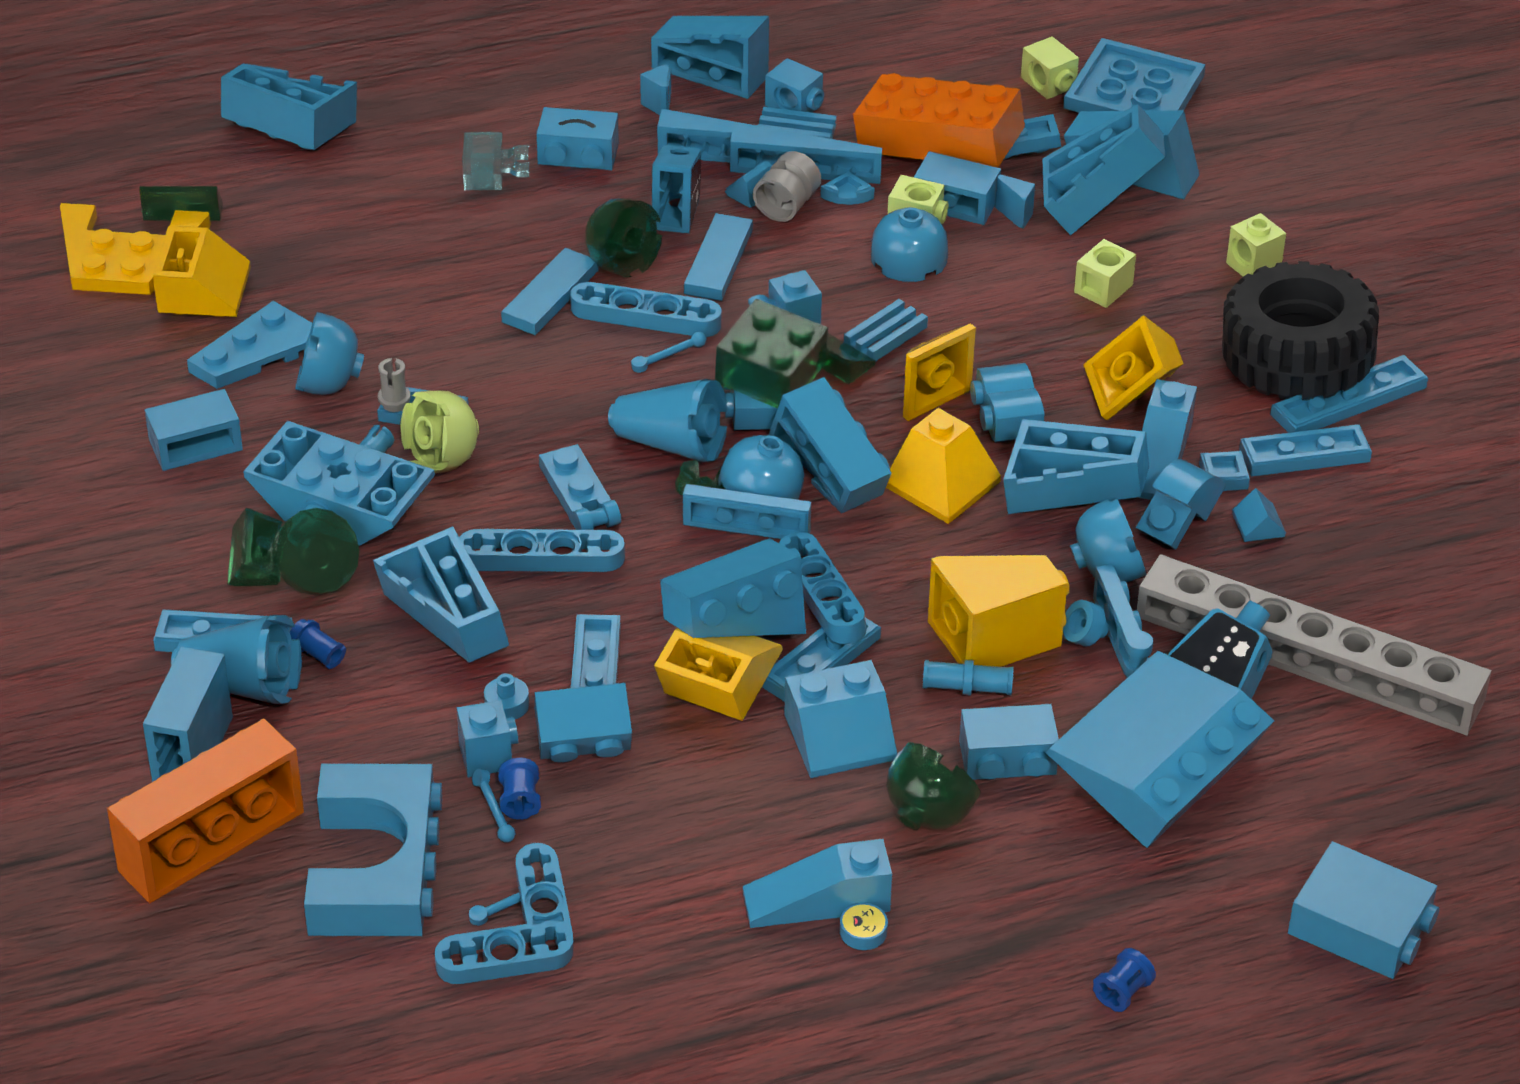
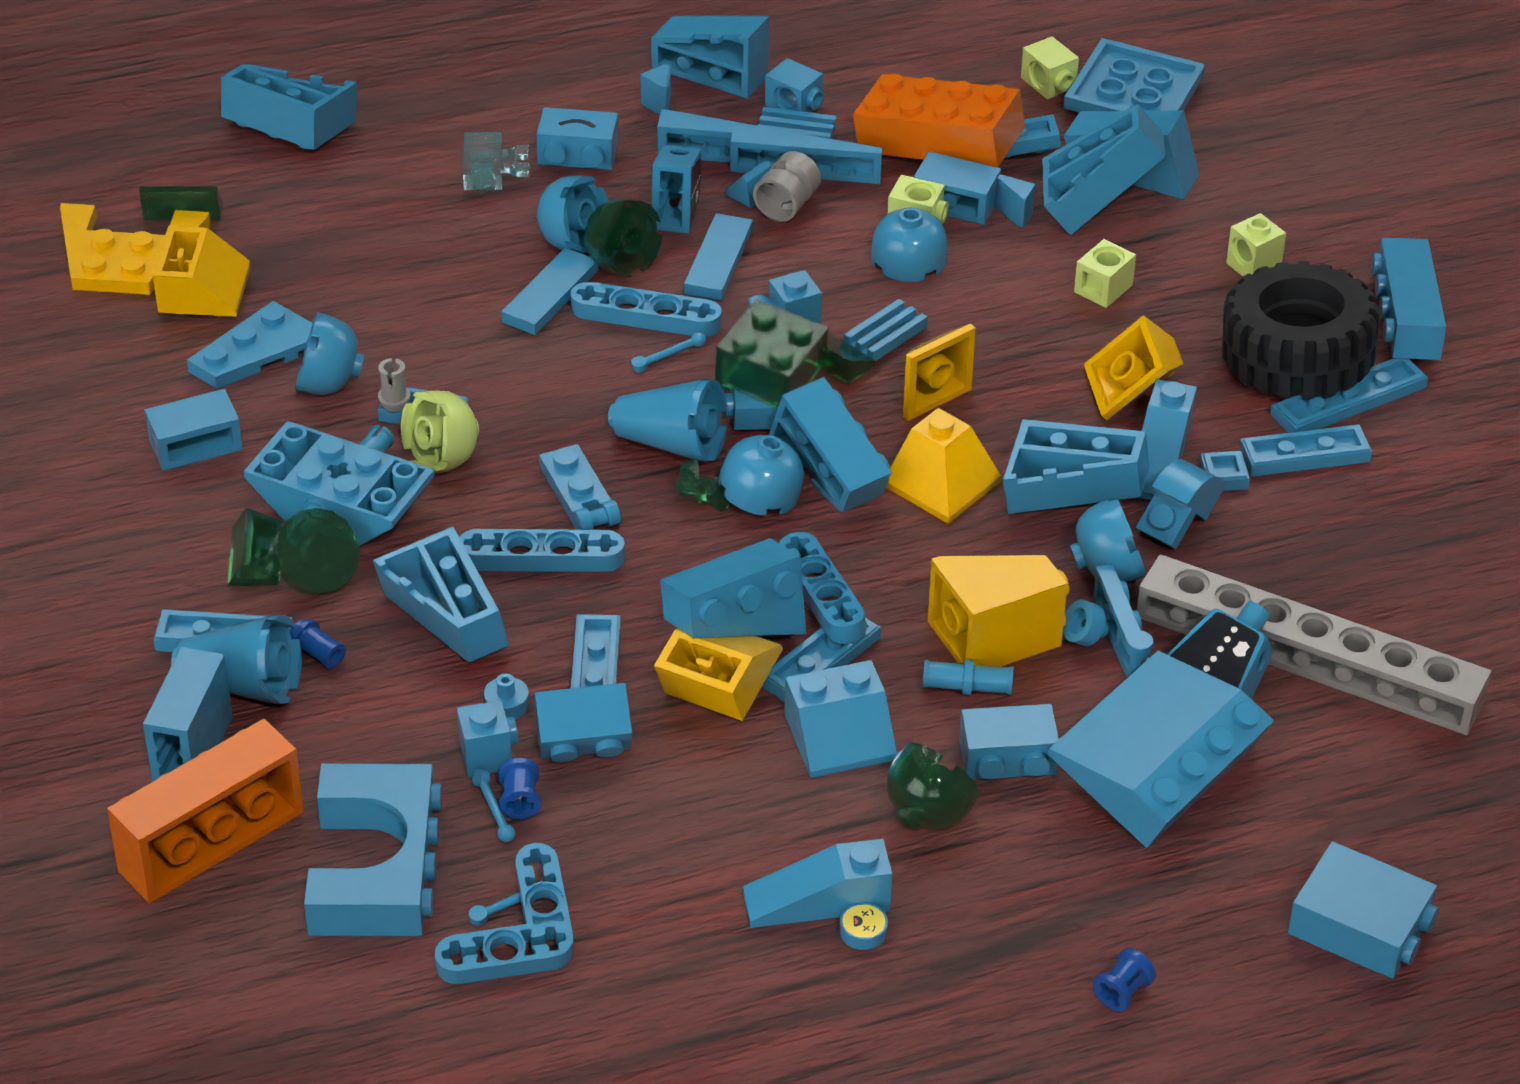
(566, 210): none -> dark azure cylinder
(744, 512): dark azure tile -> none
(847, 190): dark azure tile -> none
(1005, 398): dark azure brick -> none
(1257, 518): dark azure slope -> none
(1409, 298): none -> dark azure brick

